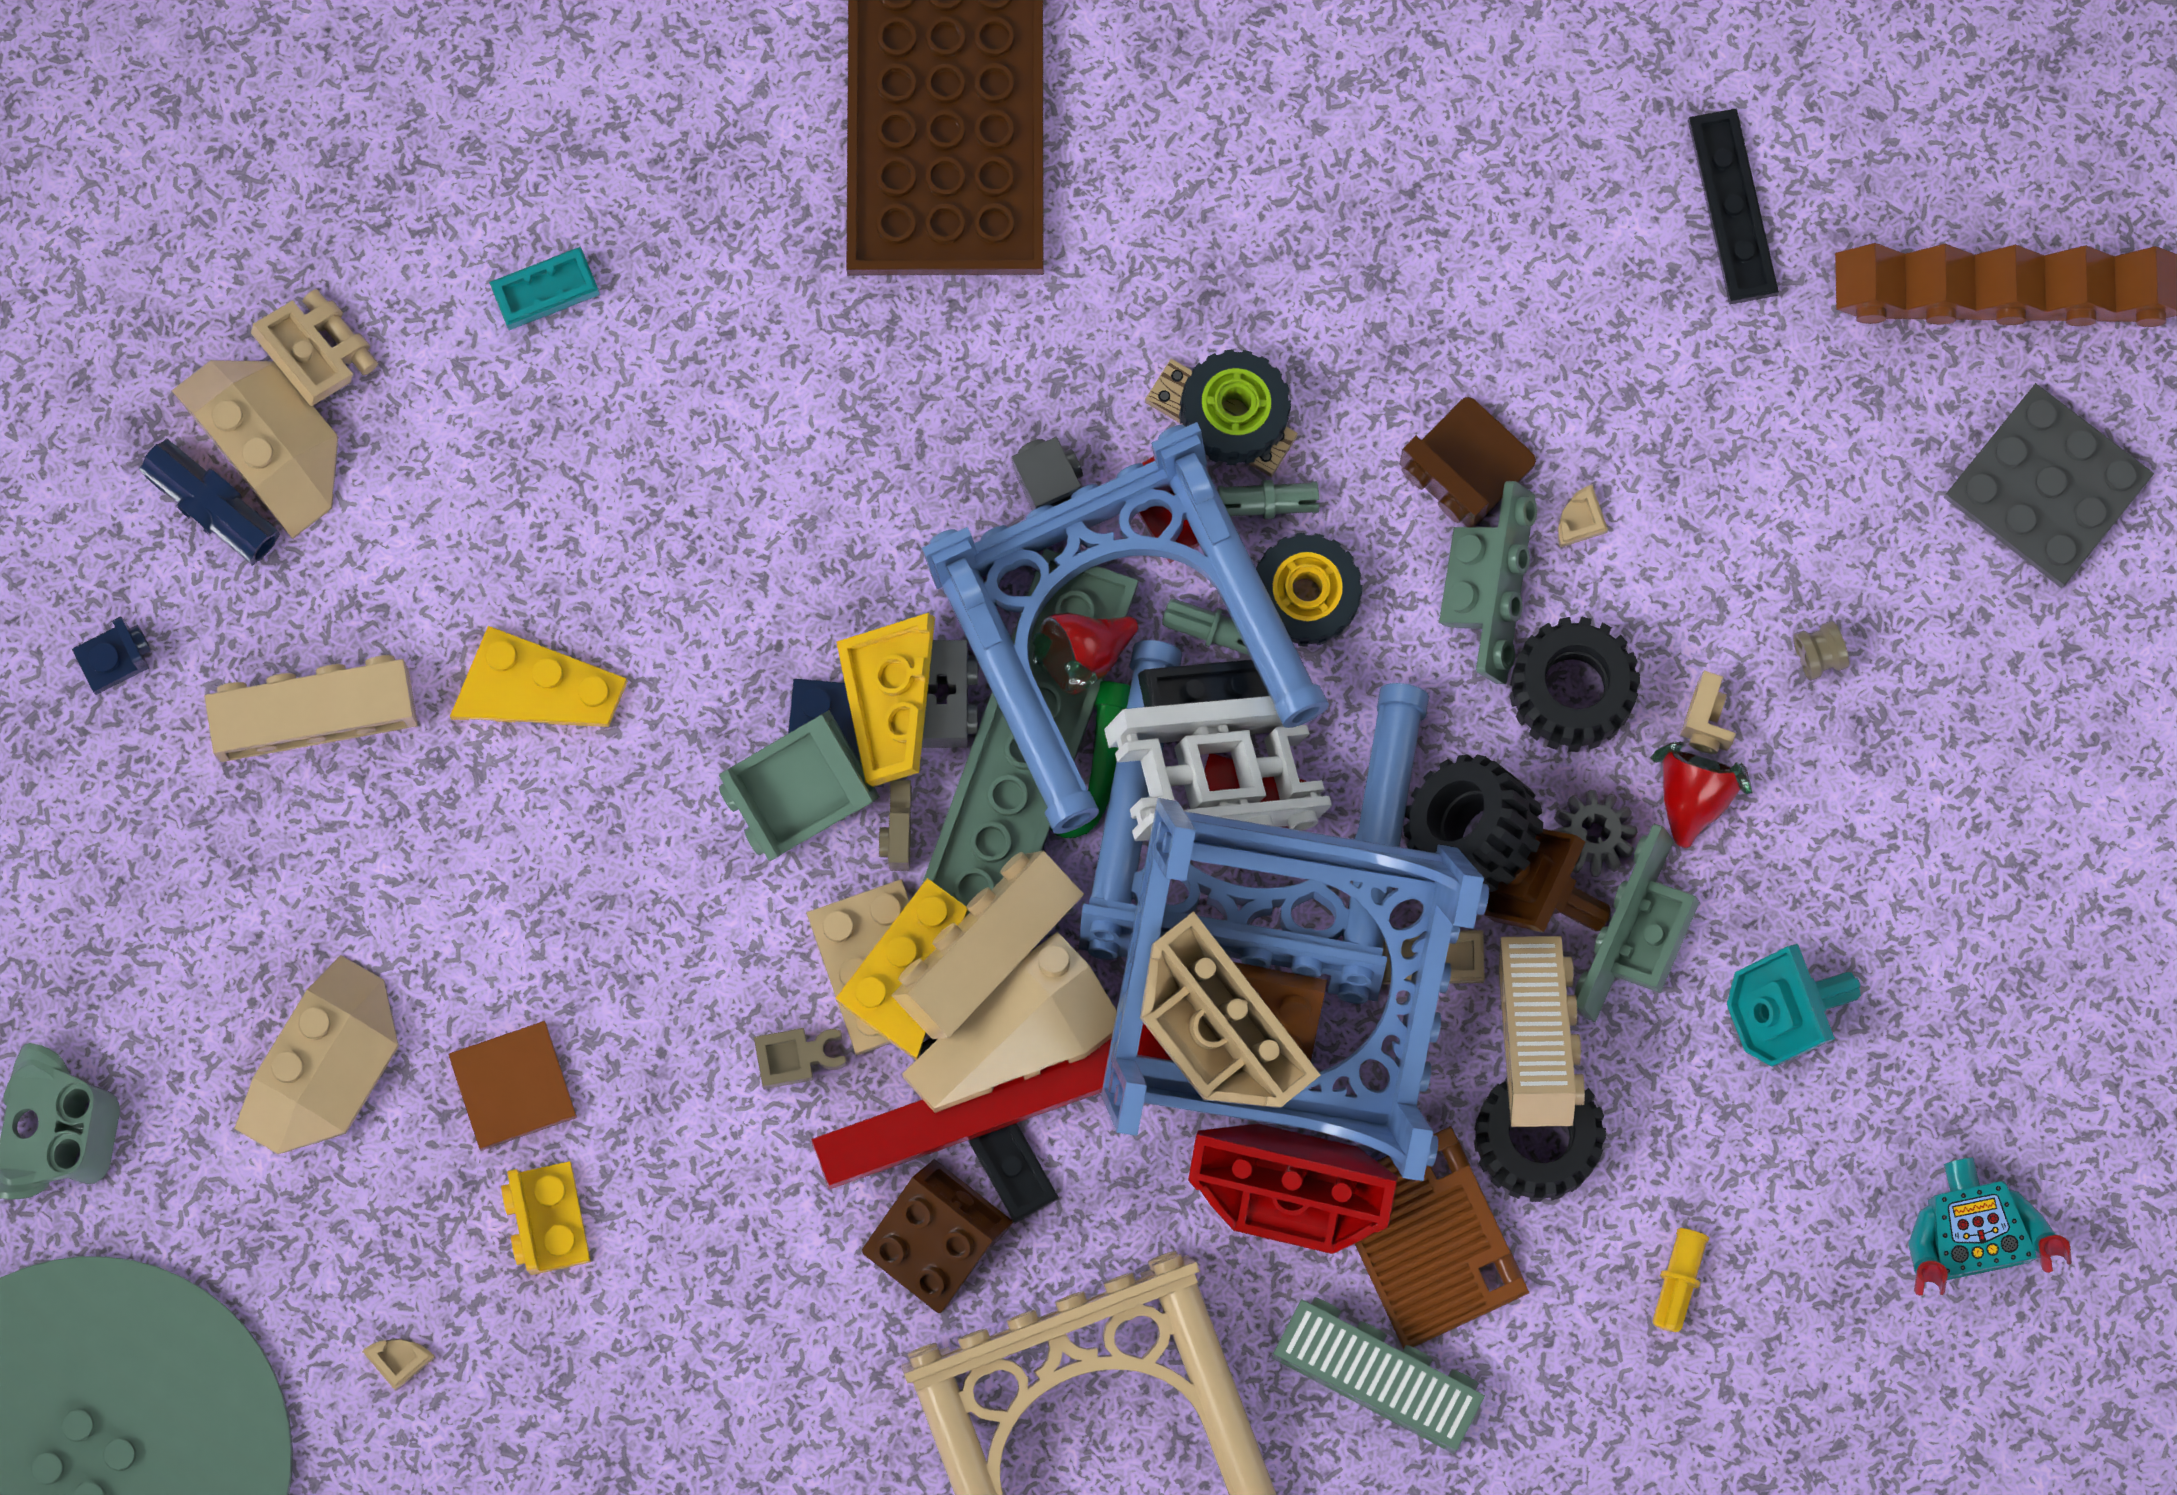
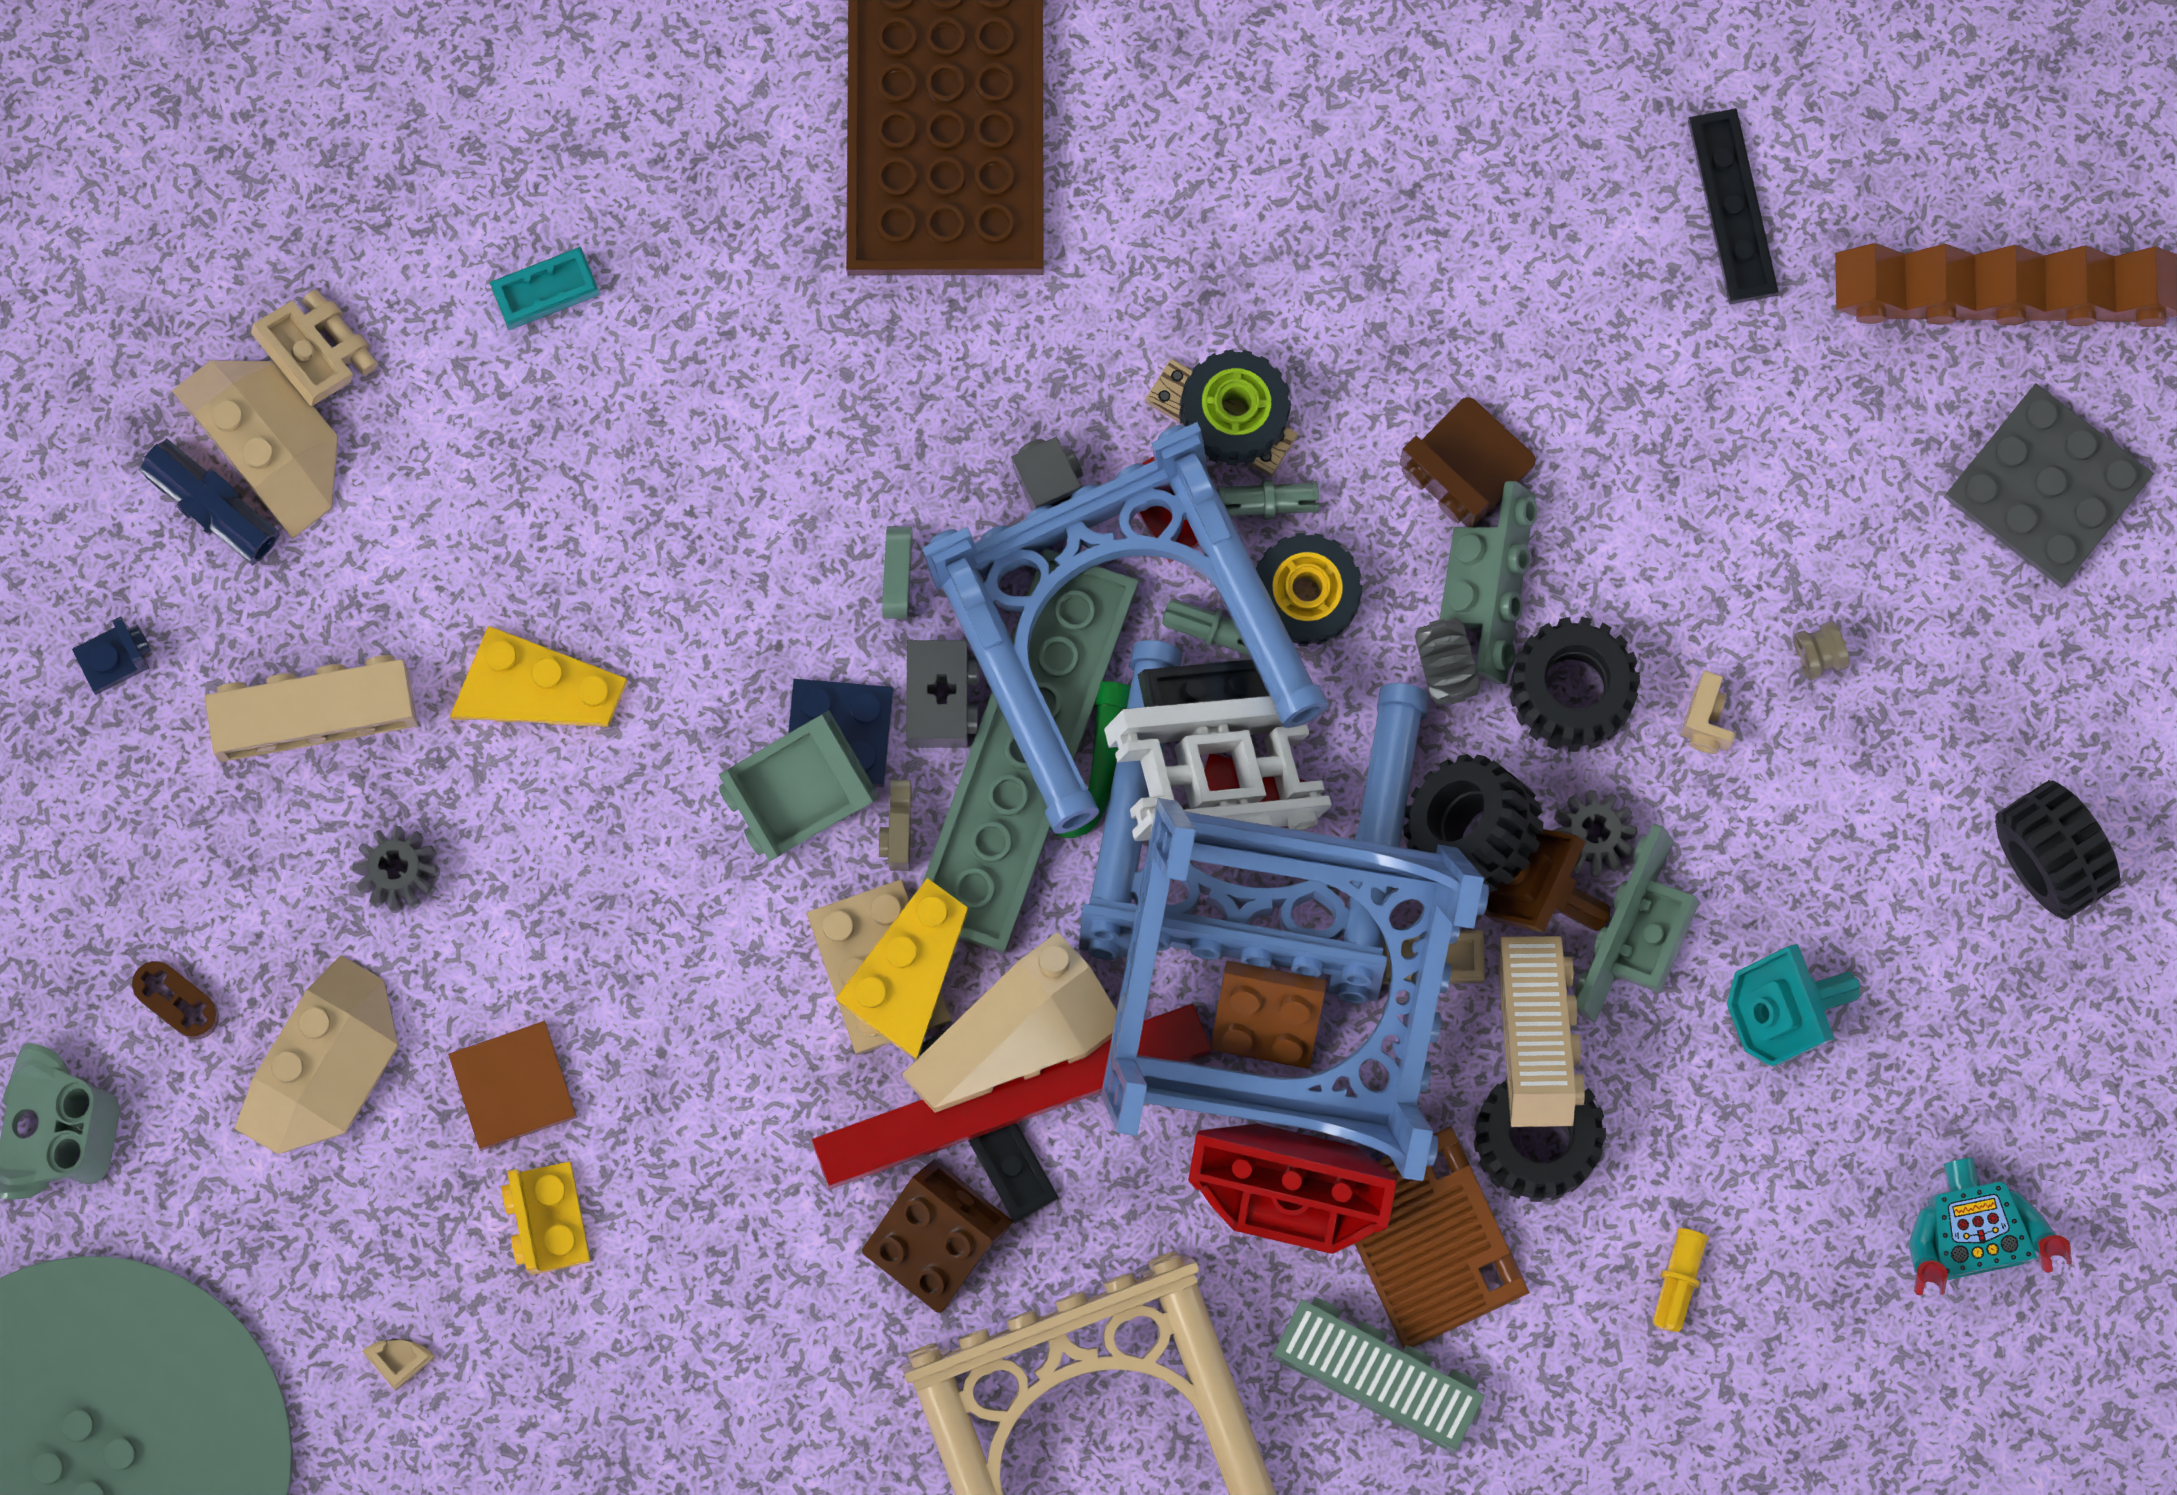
(167, 1009): none -> reddish brown beam
(379, 880): none -> dark grey gear
(788, 1057): dark tan plate -> none
(887, 695): yellow wing -> none
(897, 572): none -> sand green beam
(986, 944): tan brick -> none
(1081, 648): hat -> none
(1218, 1023): tan wedge -> none
(1447, 661): none -> dark grey gear
(1581, 518): tan tile -> none
(1696, 790): red hat -> none
(2057, 849): none -> black tyre

